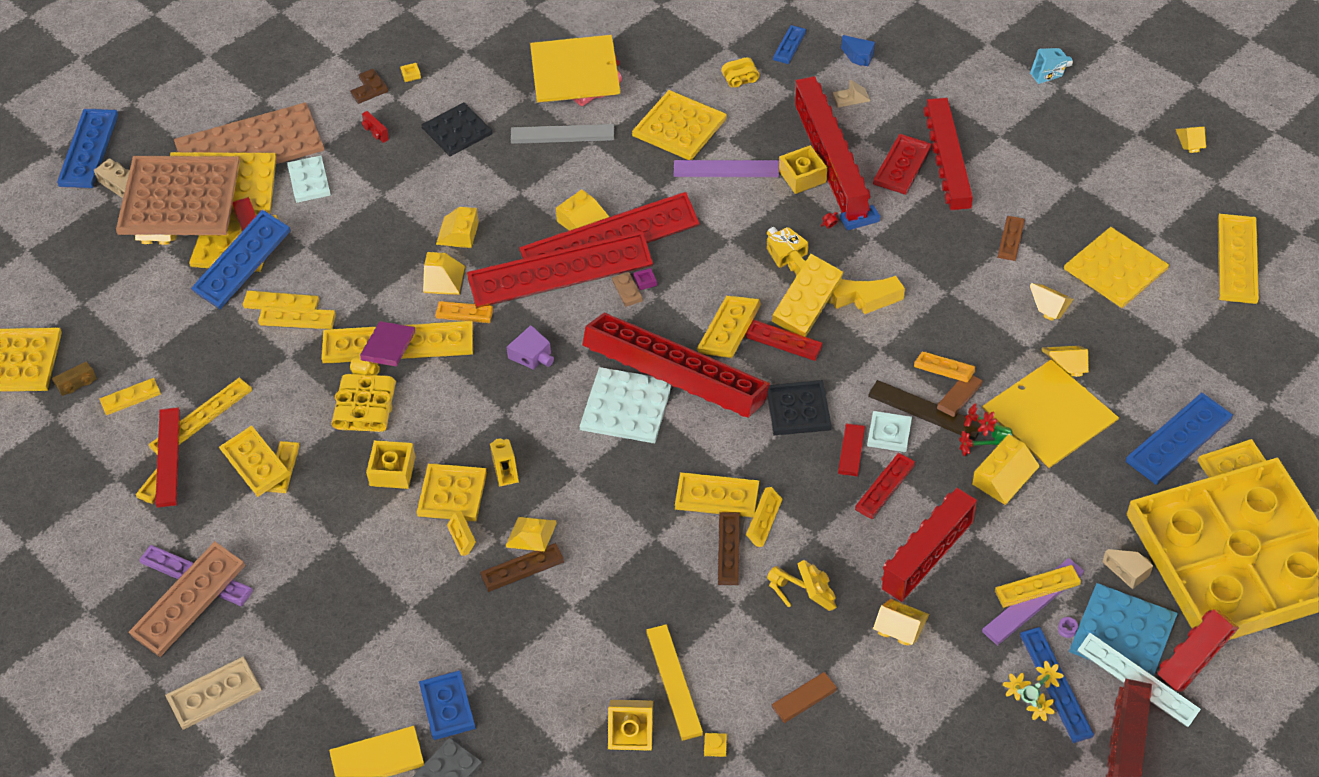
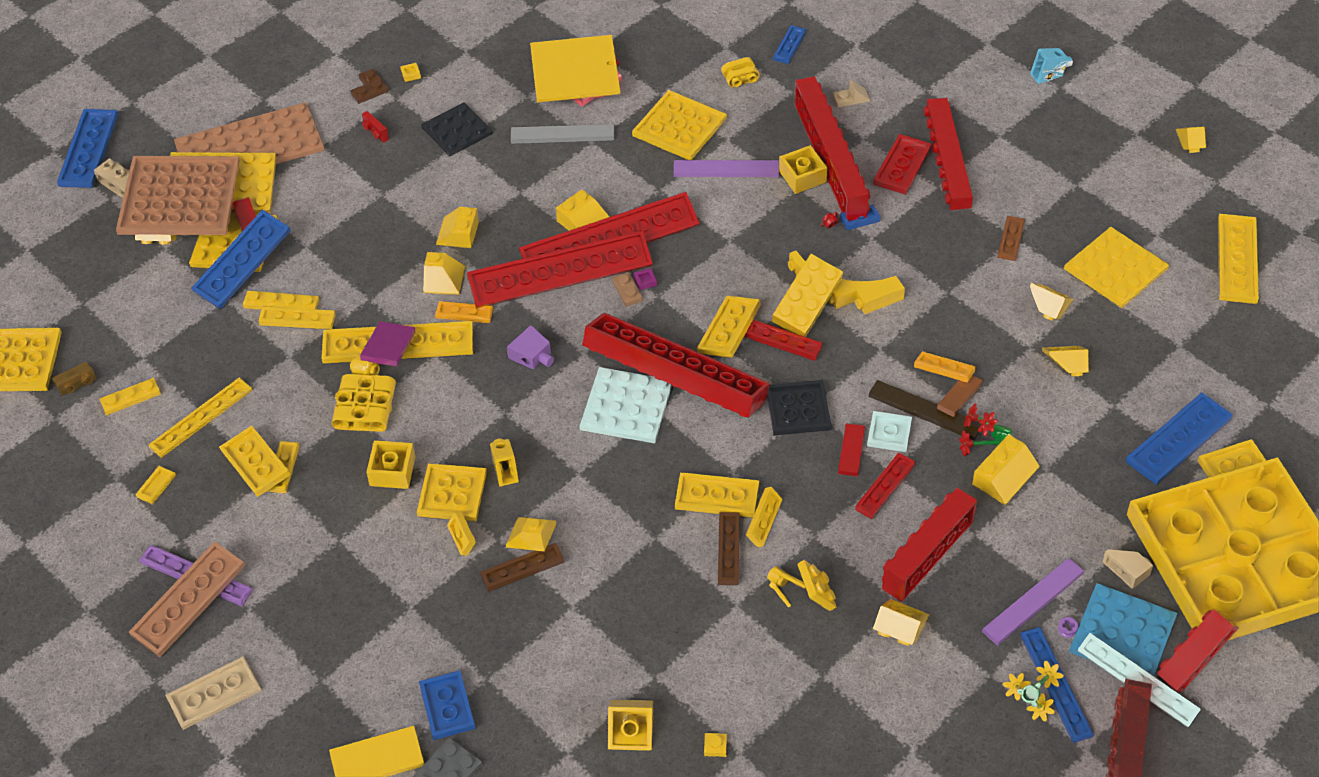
(167, 457): red tile -> none
(308, 179): light aqua plate -> none
(674, 682): yellow tile -> none
(784, 242): yellow torso -> none
(804, 697): dark orange tile -> none
(858, 50): blue slope -> none
(1037, 586): yellow tile -> none
(1051, 413): yellow piece -> none

